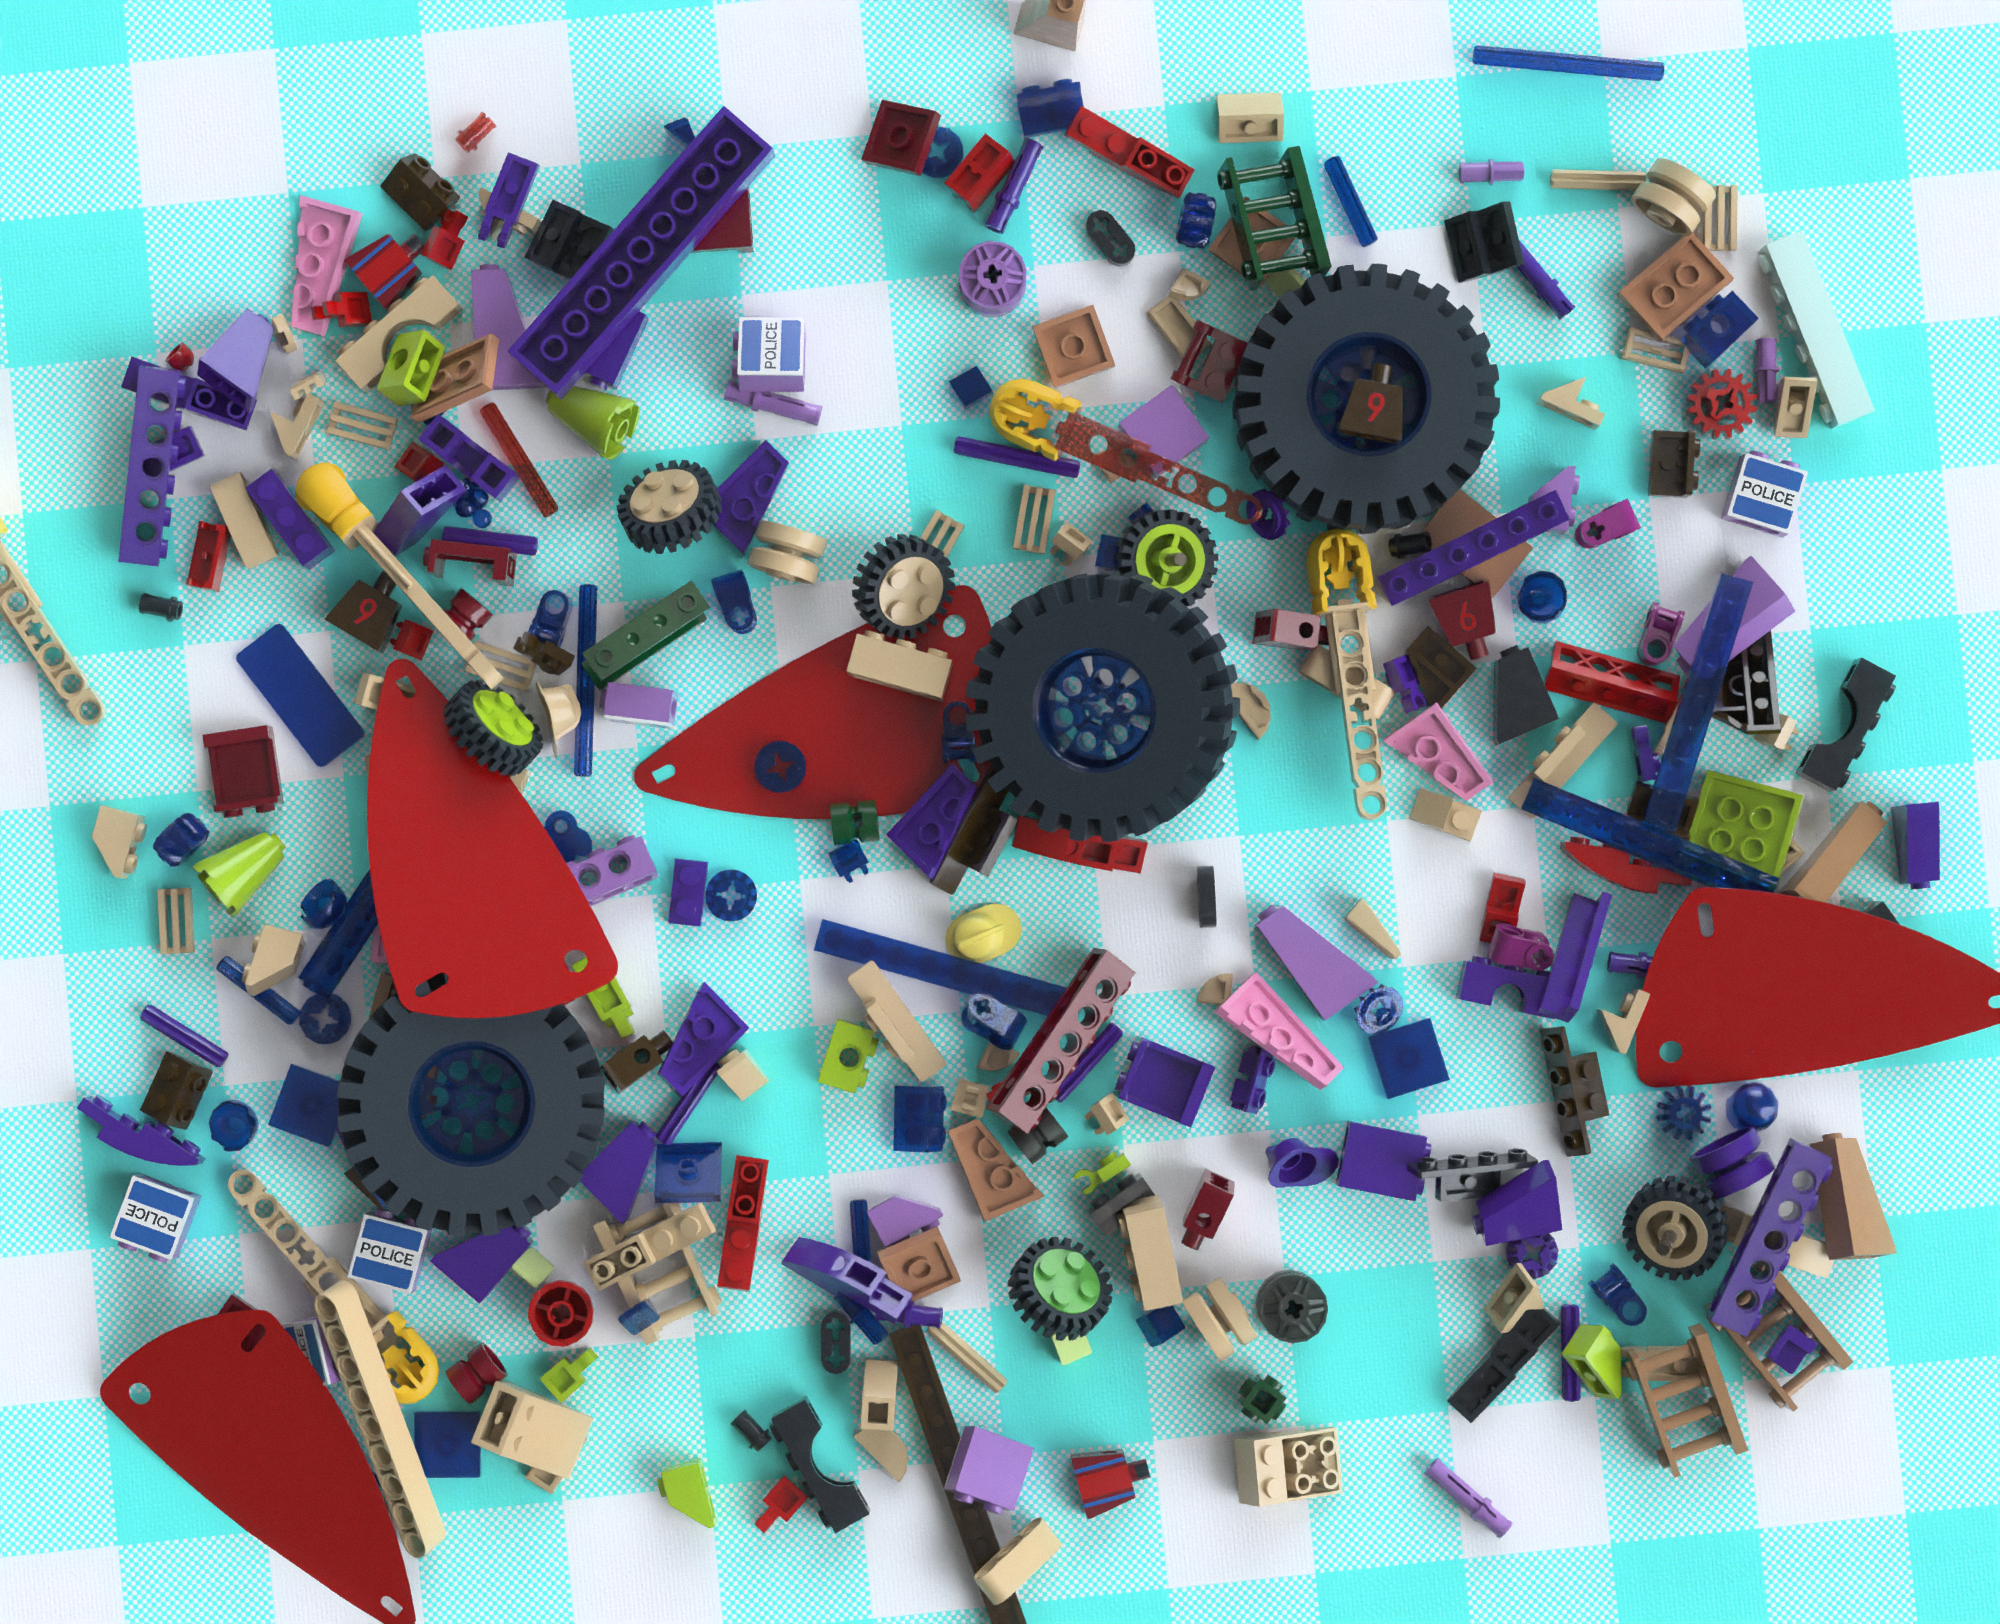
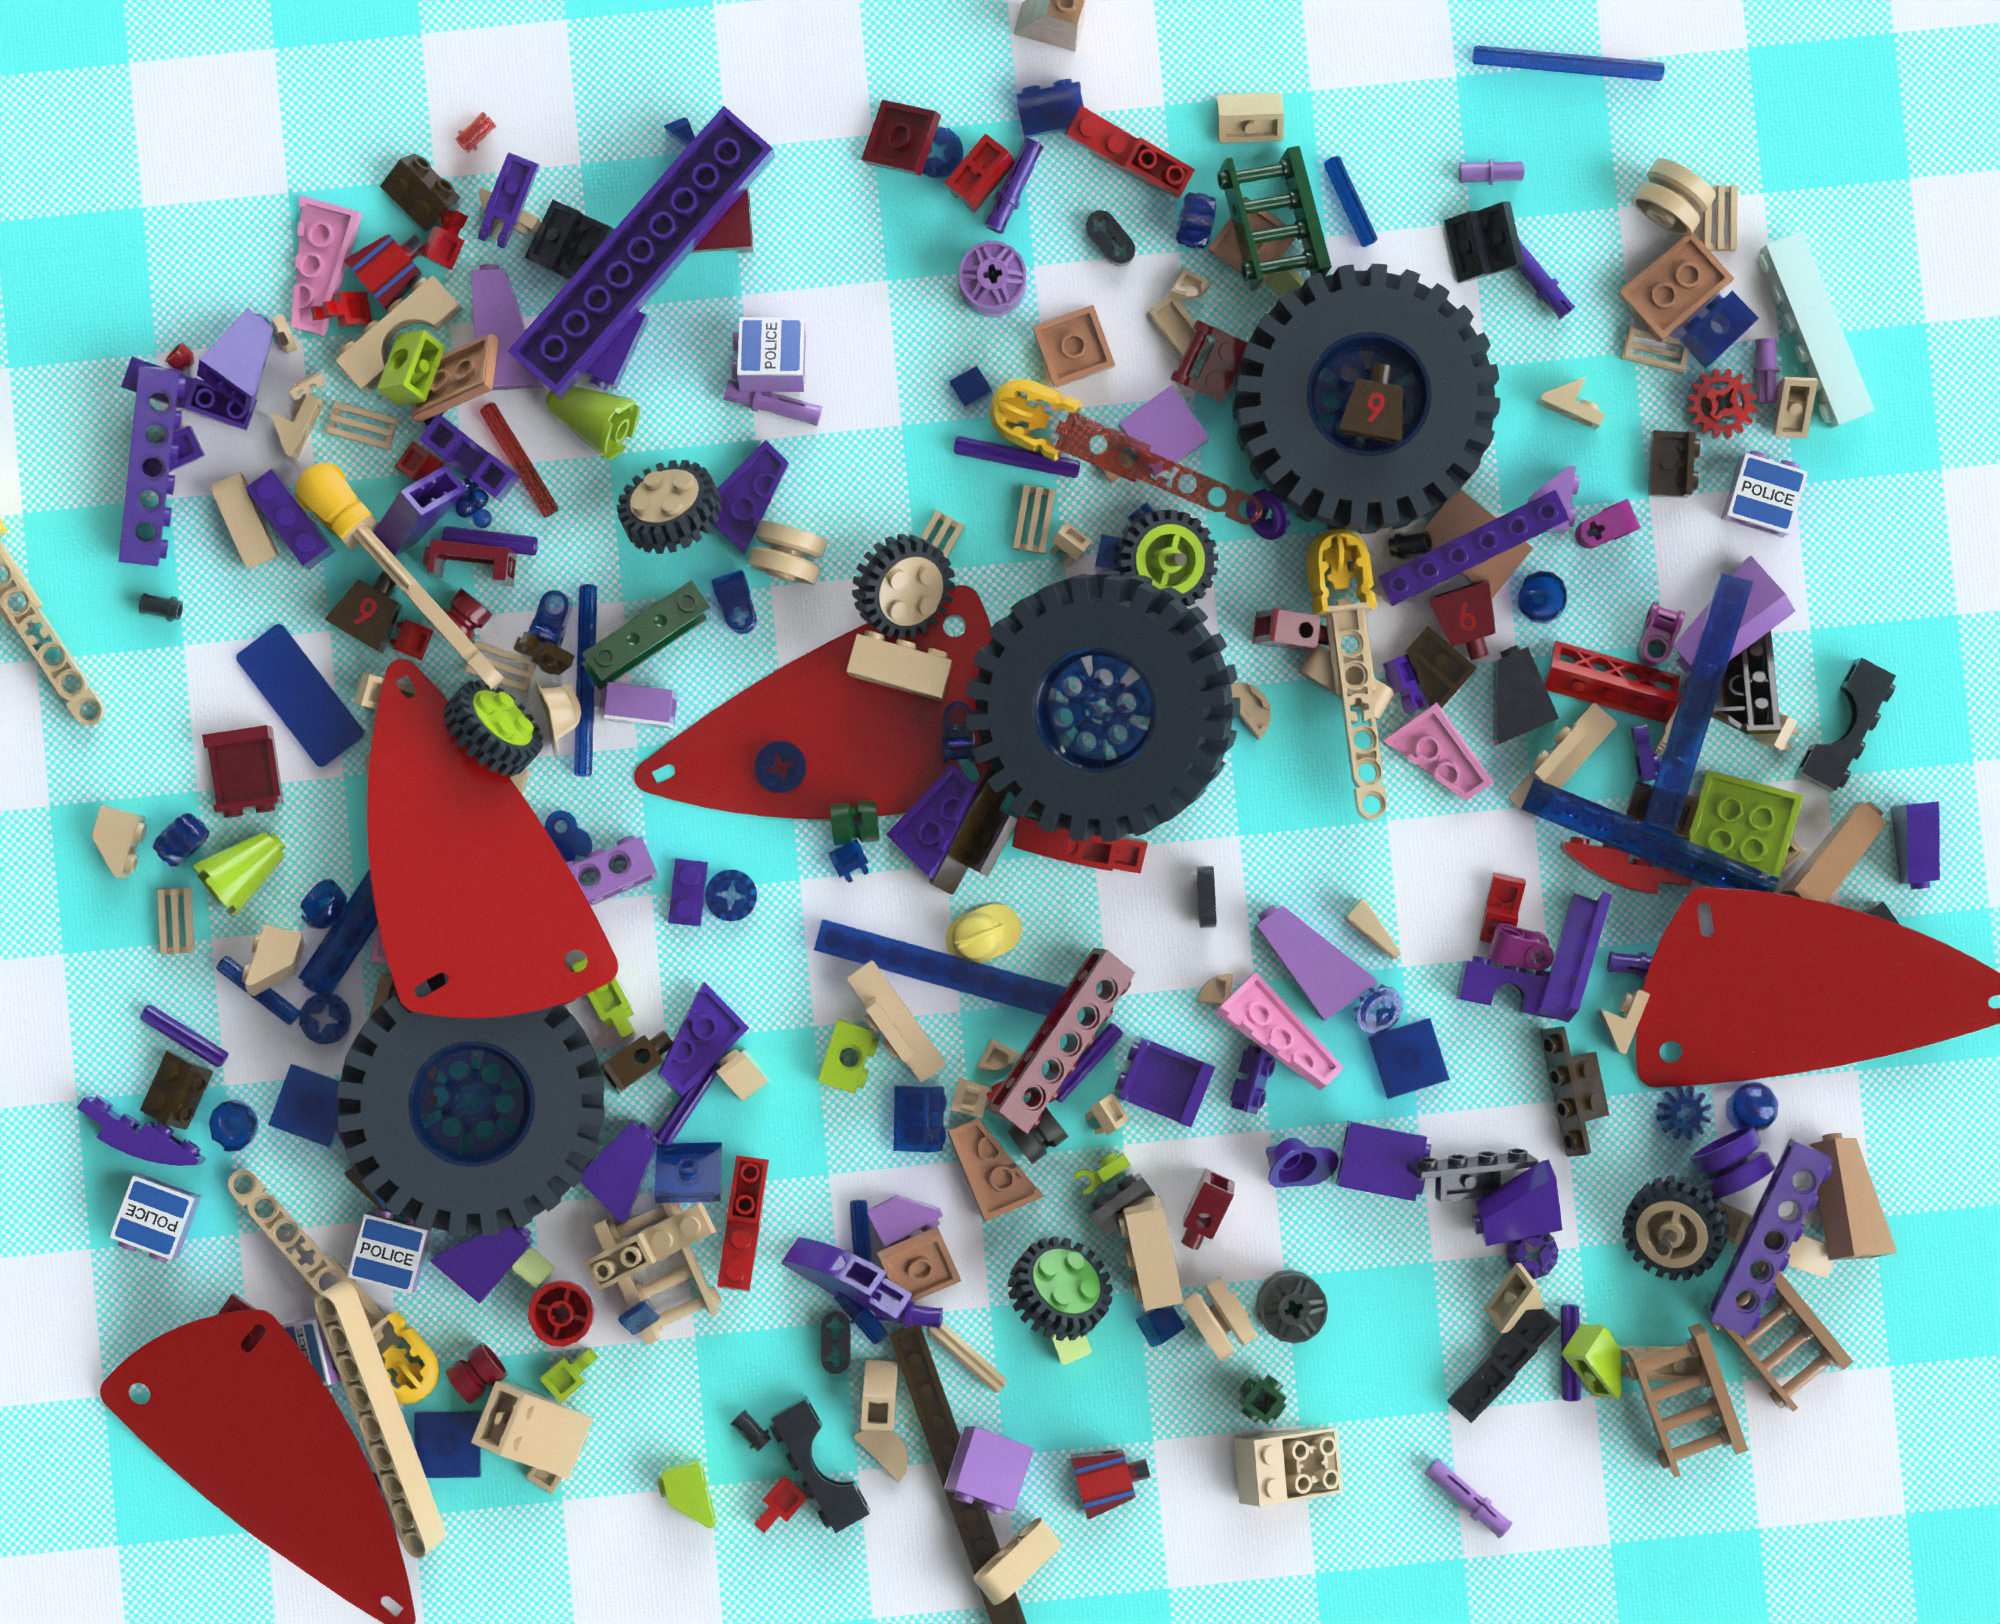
(209, 556): red hinge -> none
(996, 1023): clear blue piece -> none
(1445, 814): tan slope -> none
(1596, 179): tan axle -> none
(1618, 1294): clear blue piece -> none
(1790, 1348): dark purple panel -> none

